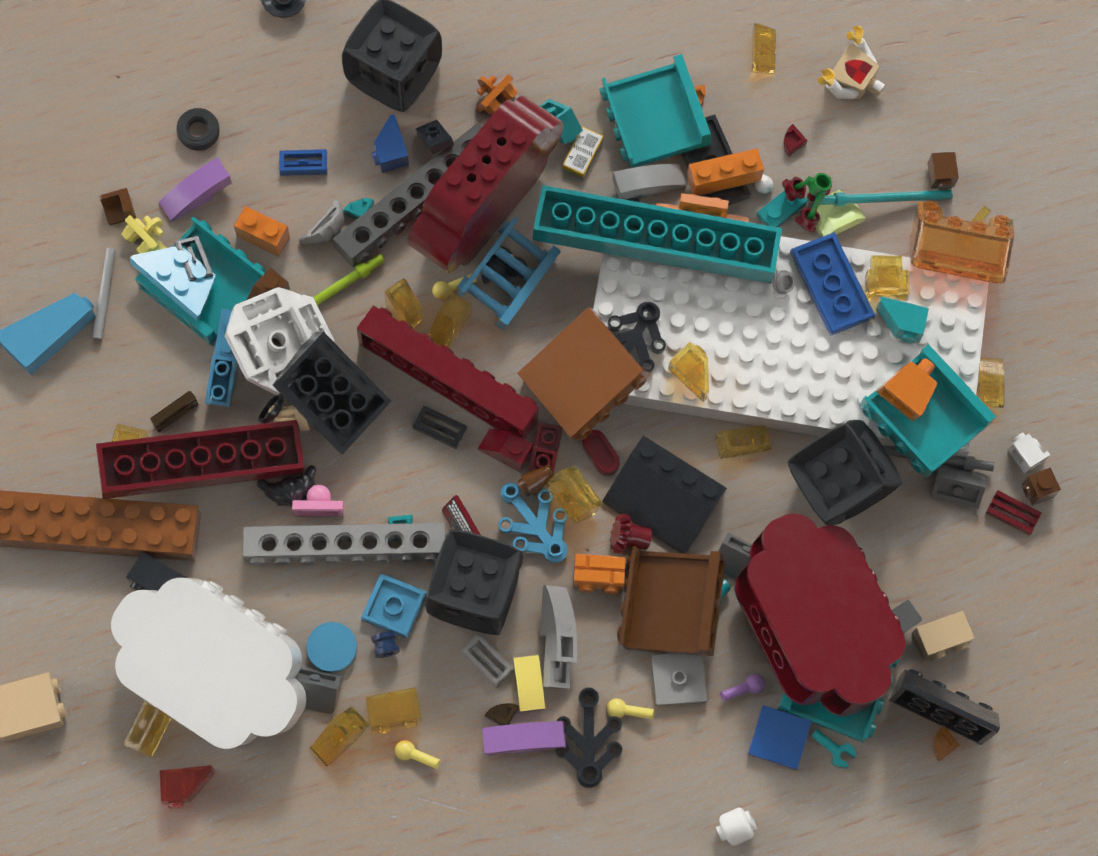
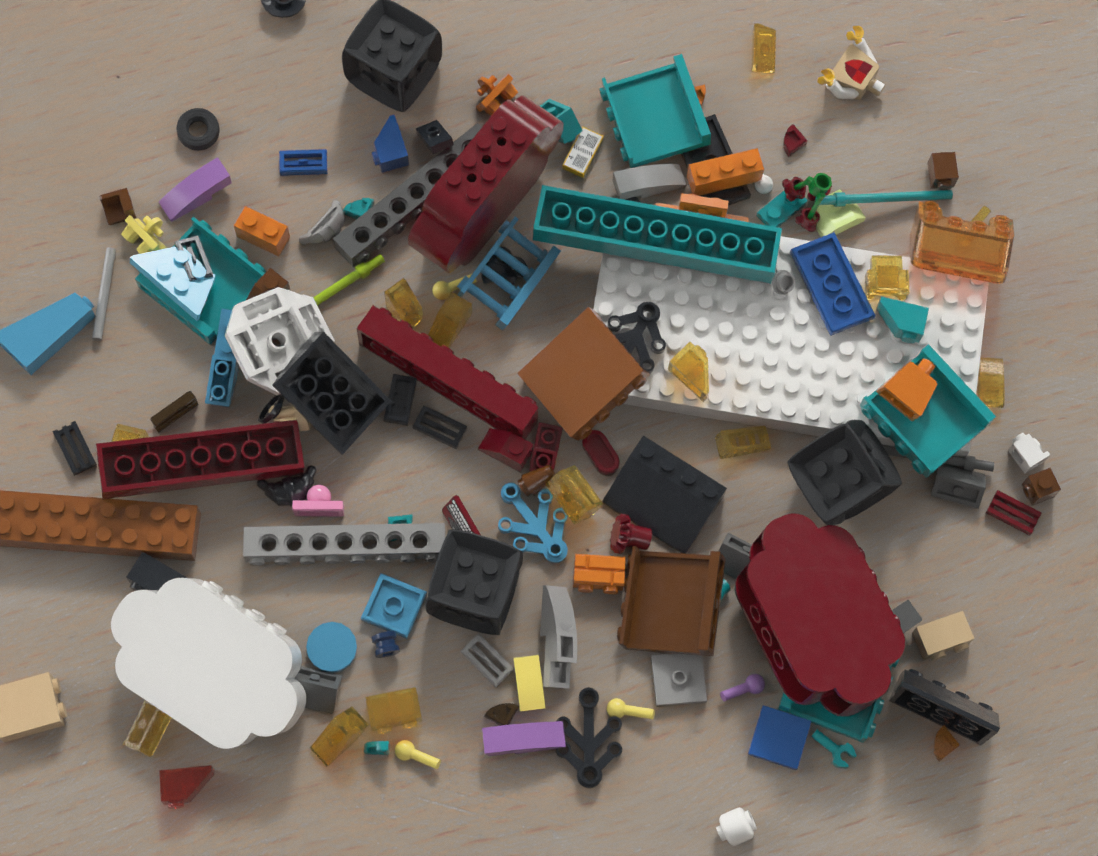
(66, 431): none -> black tile
(377, 748): none -> teal tile
(401, 397): none -> black plate

